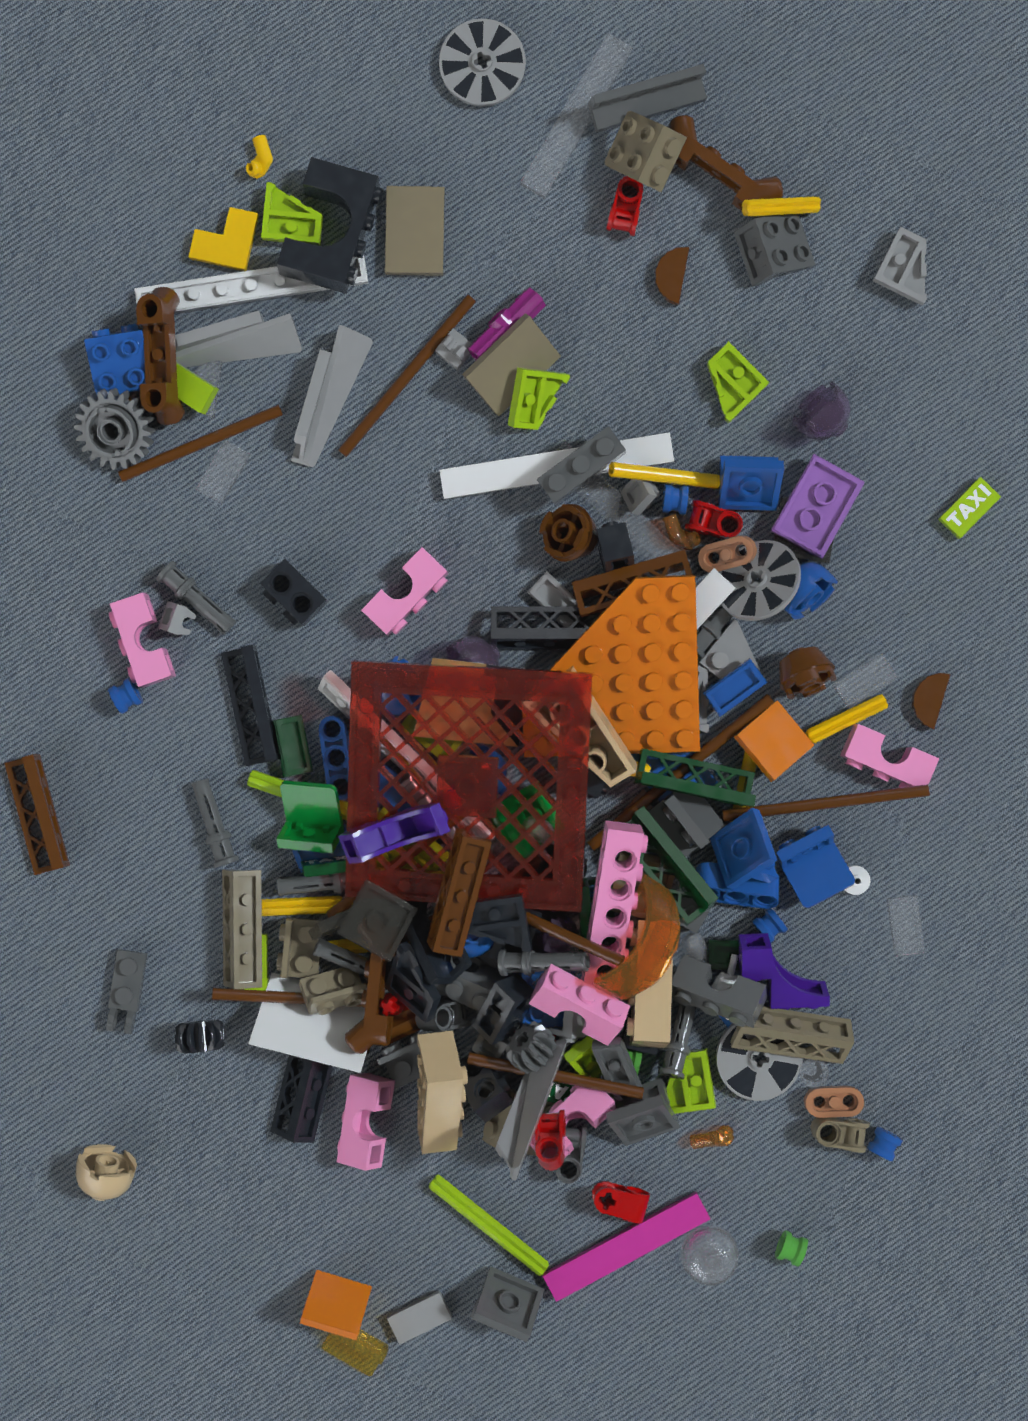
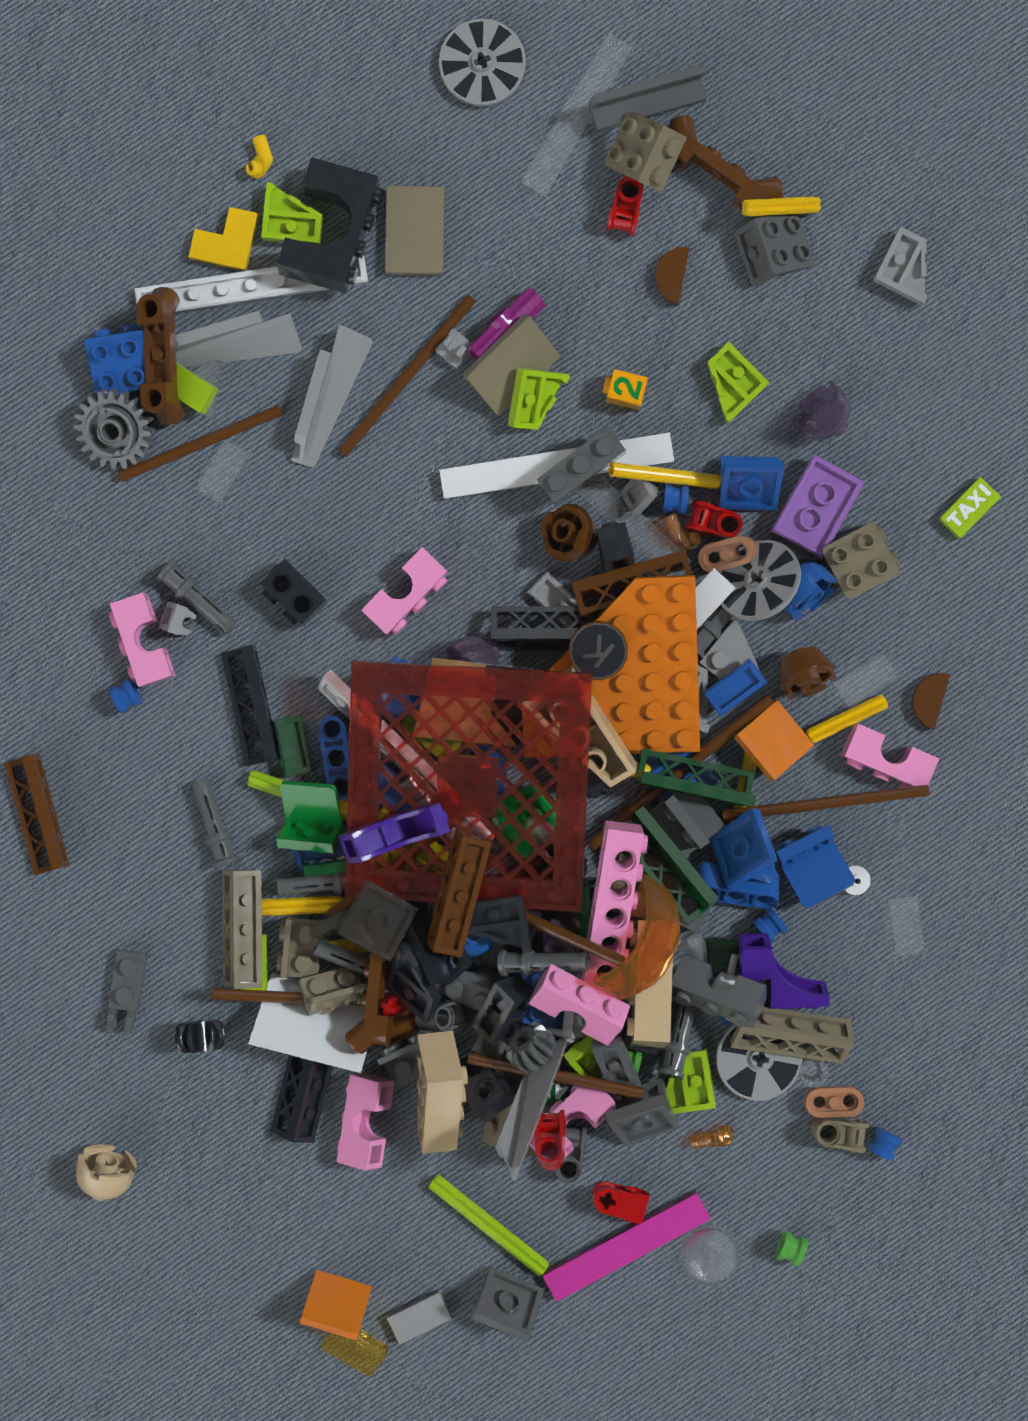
(598, 649): none -> black tile
(625, 389): none -> light orange brick
(861, 560): none -> dark tan bracket

